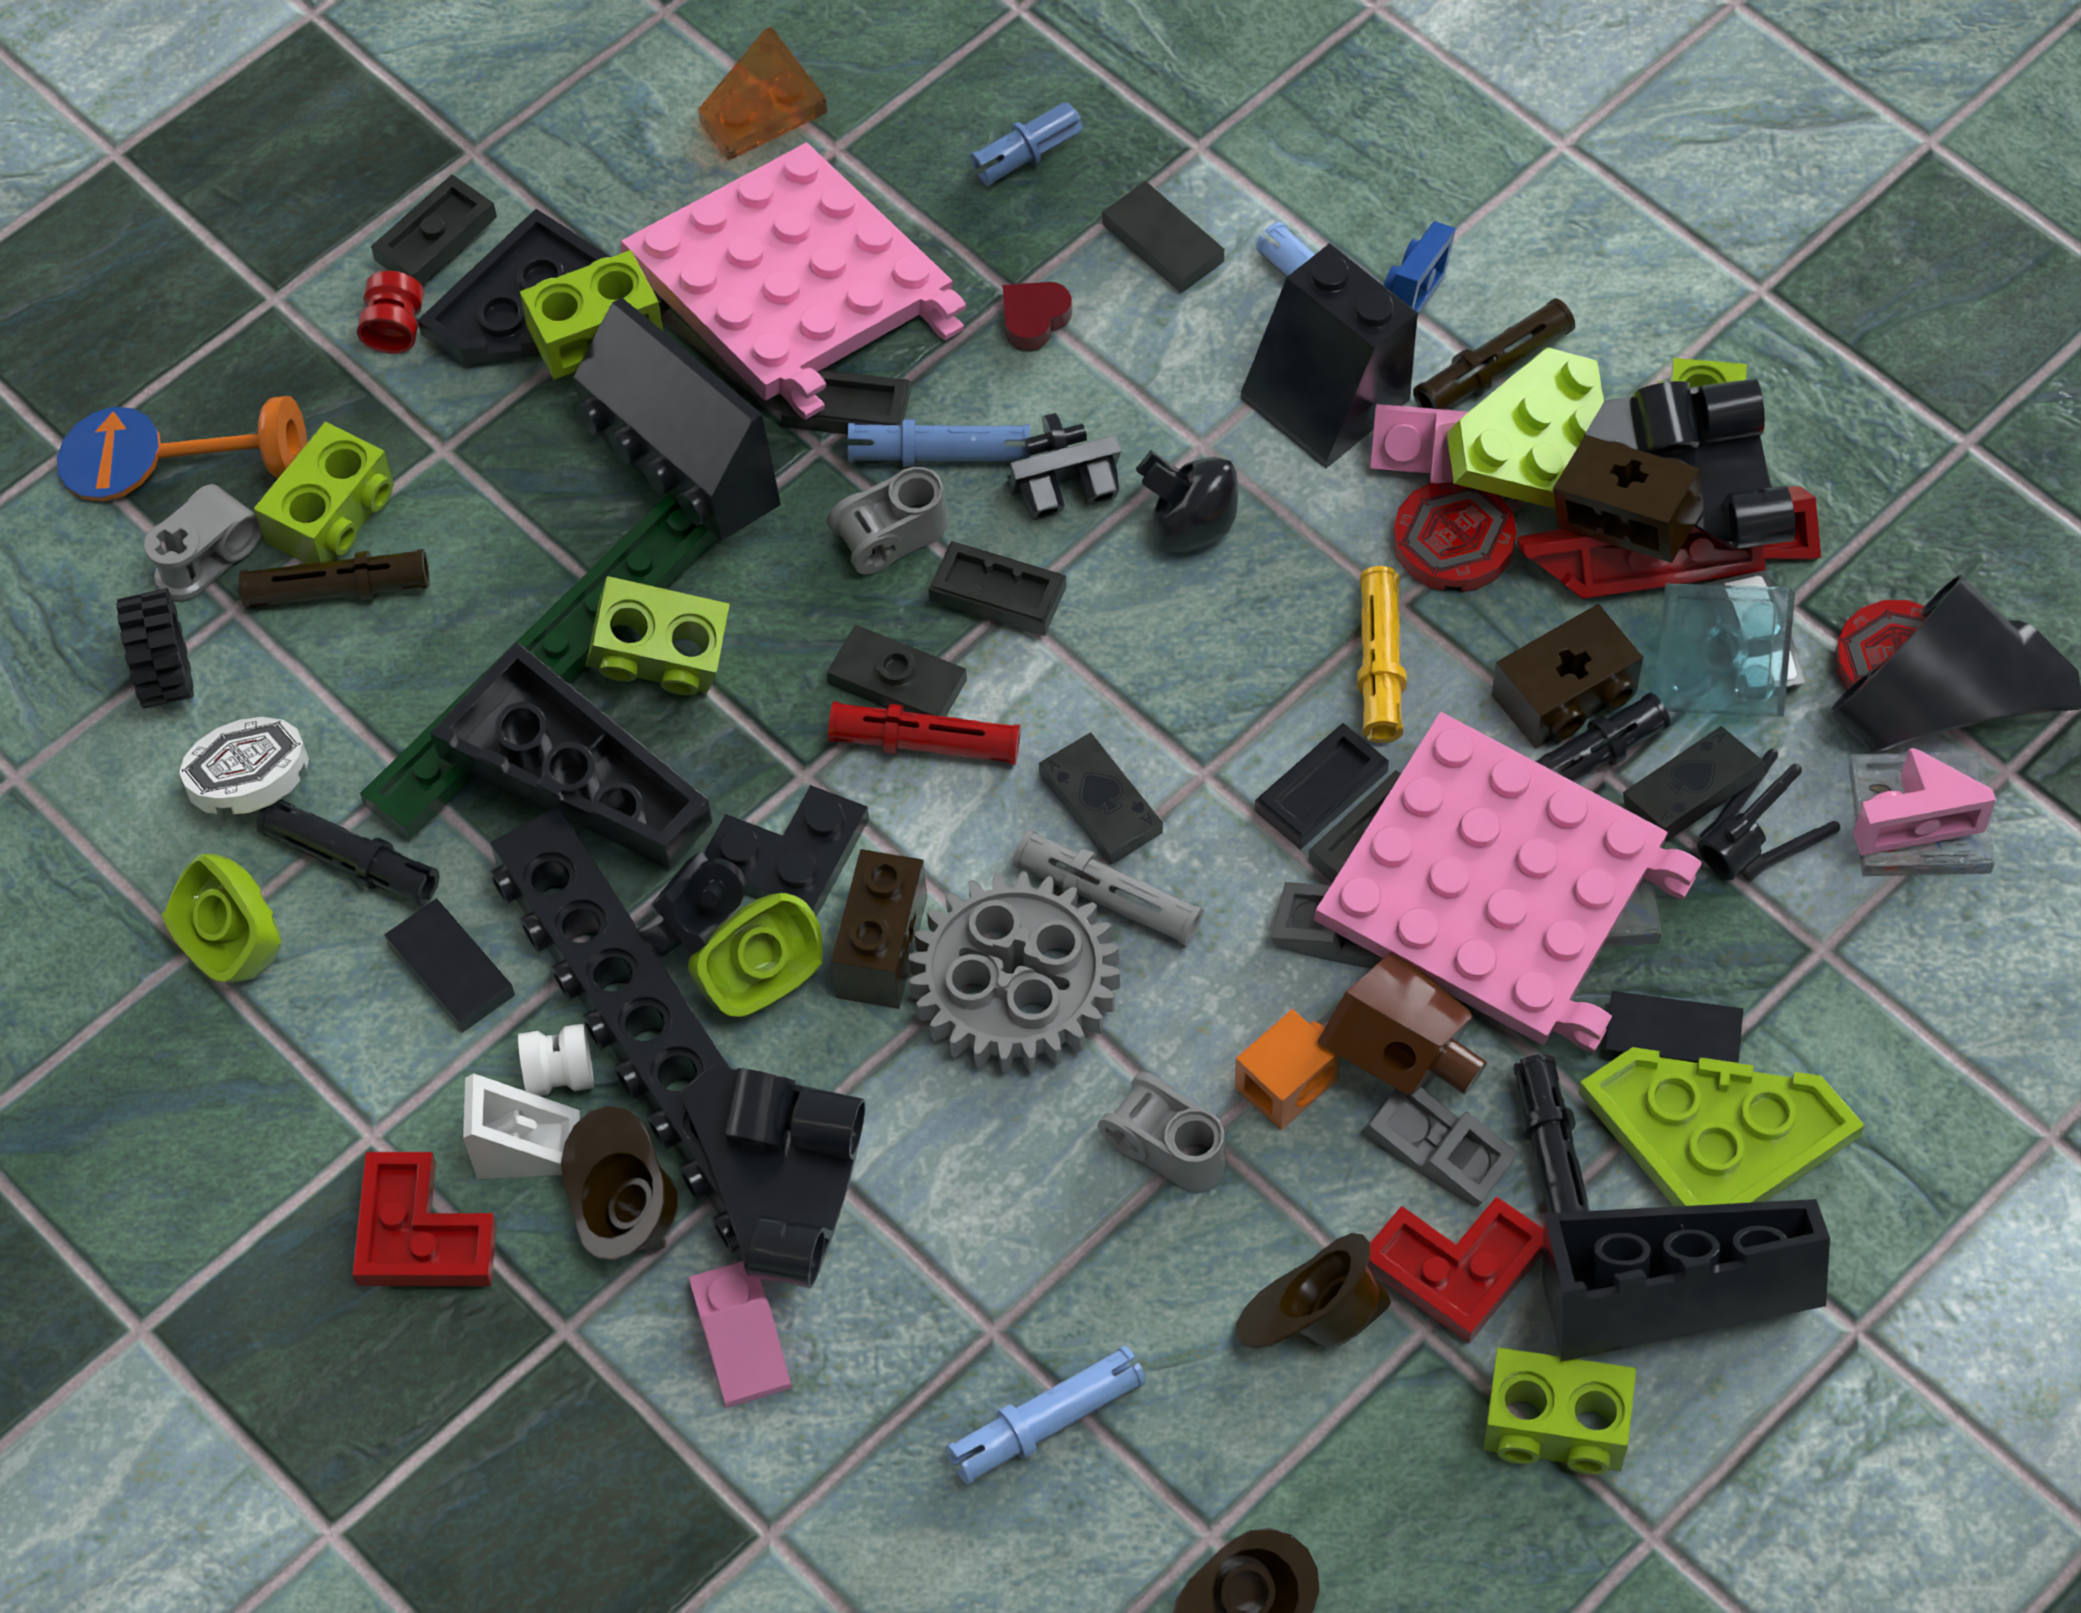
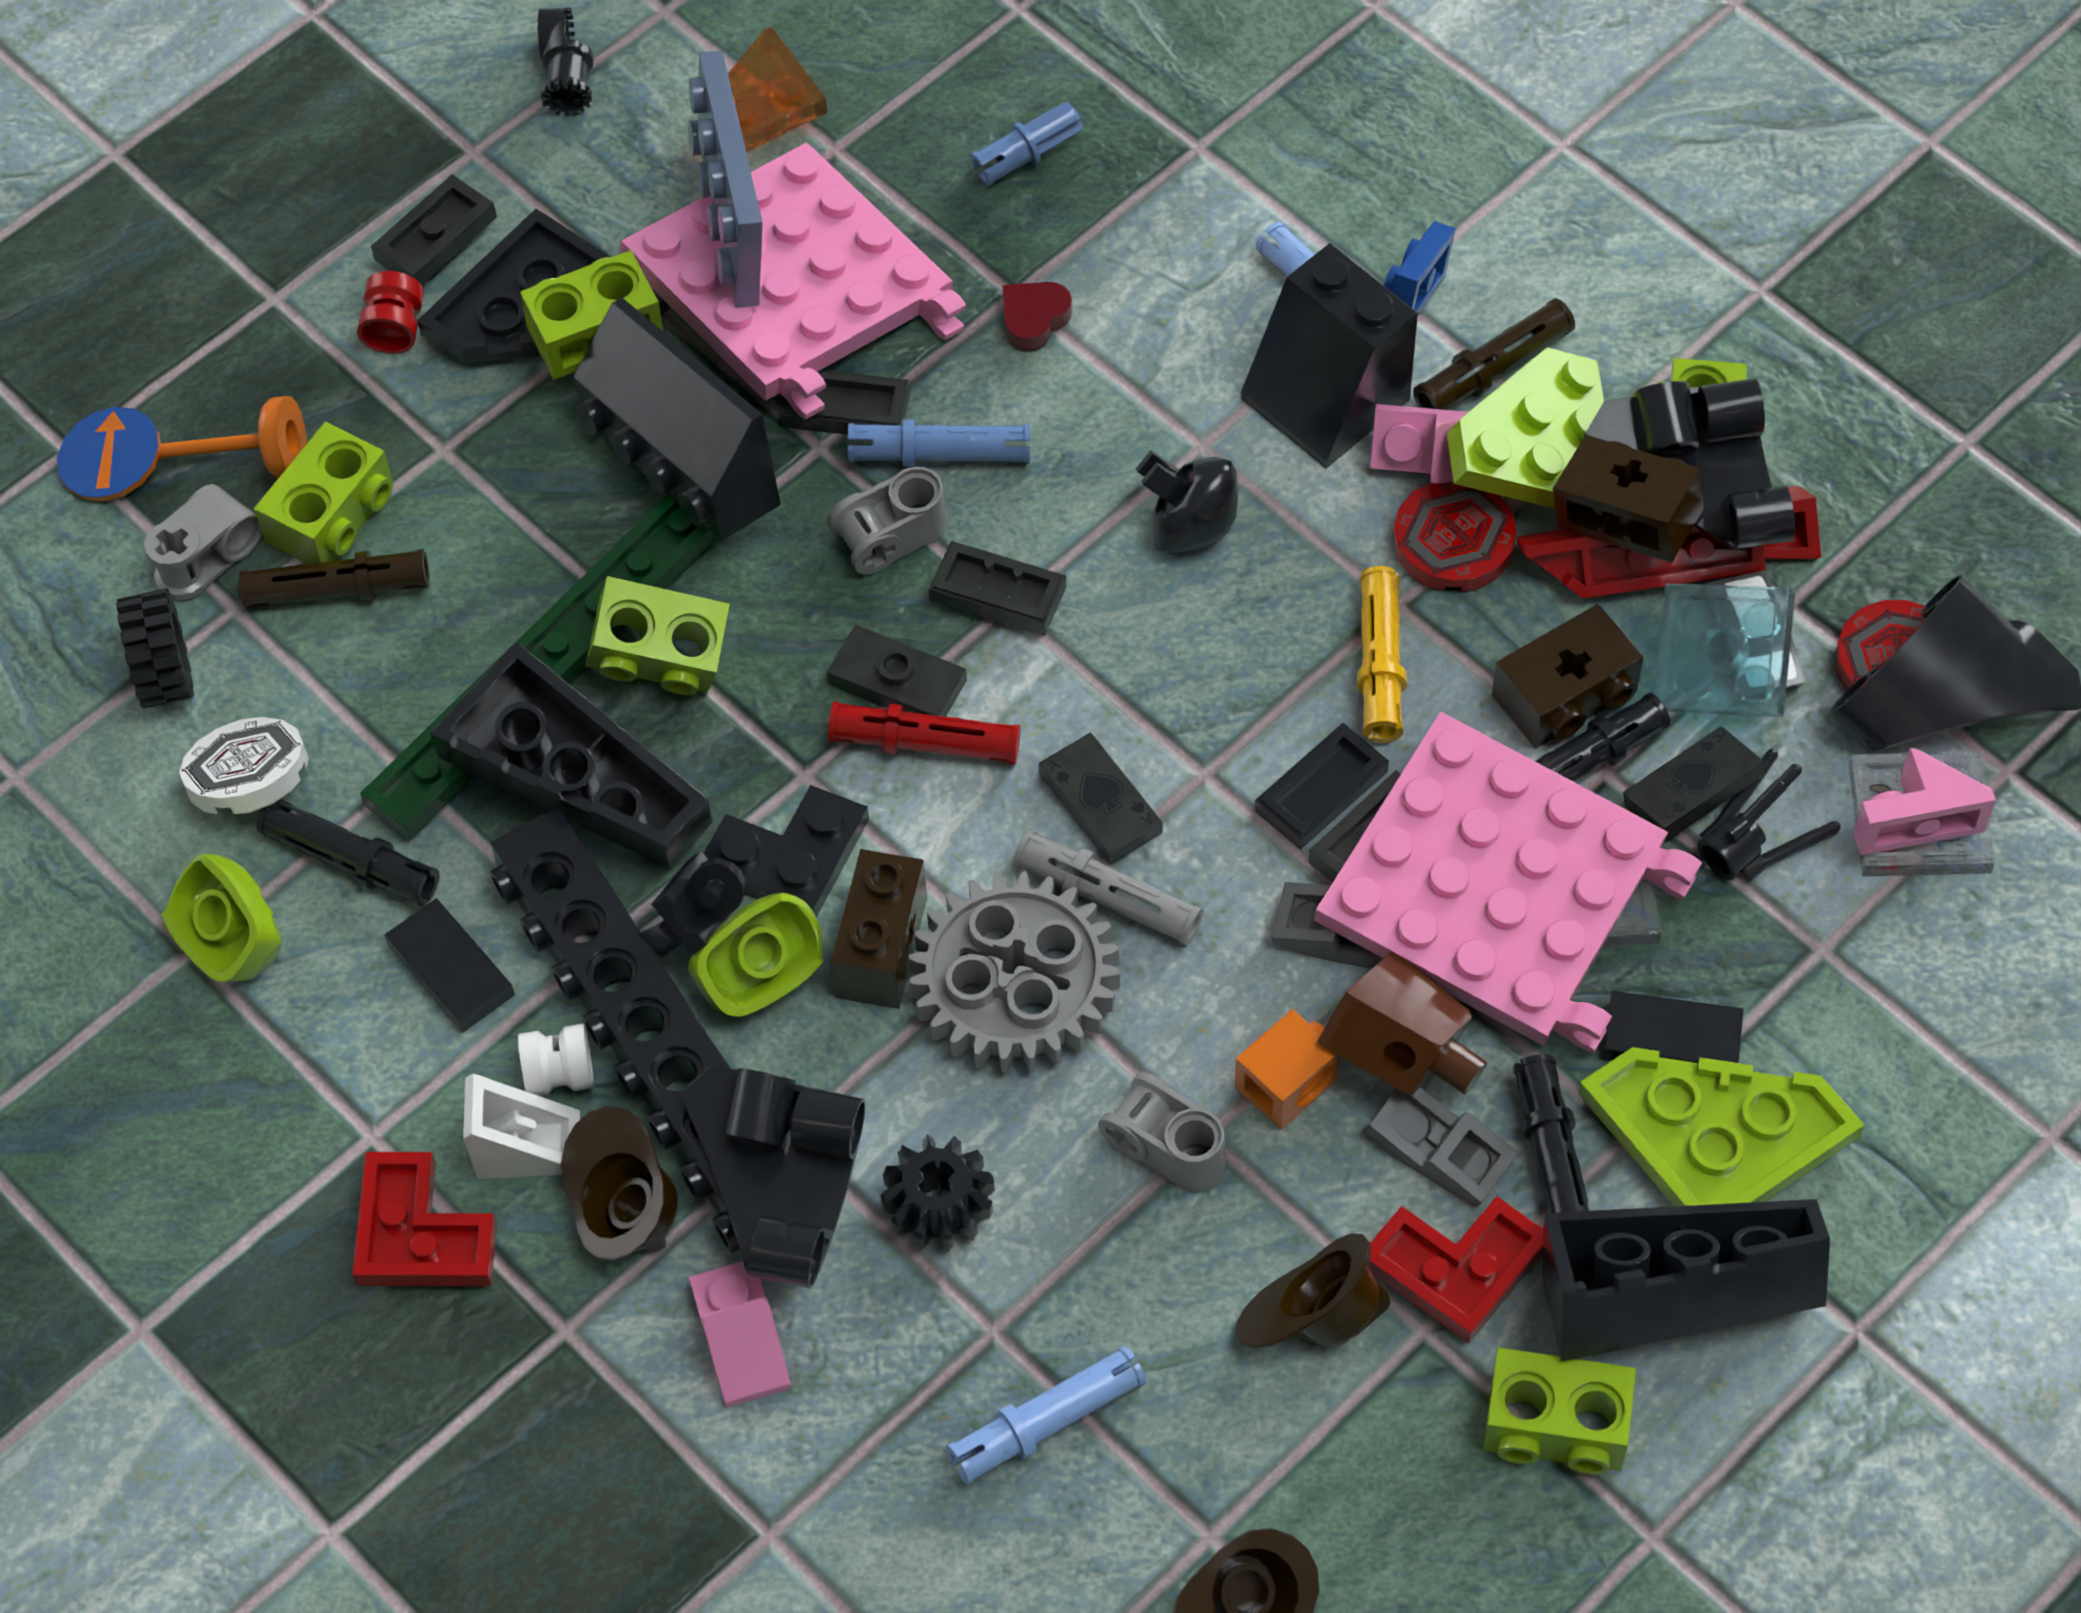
(565, 61): none -> black connector
(726, 179): none -> sand blue plate
(937, 1170): none -> black gear
(1039, 475): black hips -> none
(1163, 236): pearl dark grey tile -> none

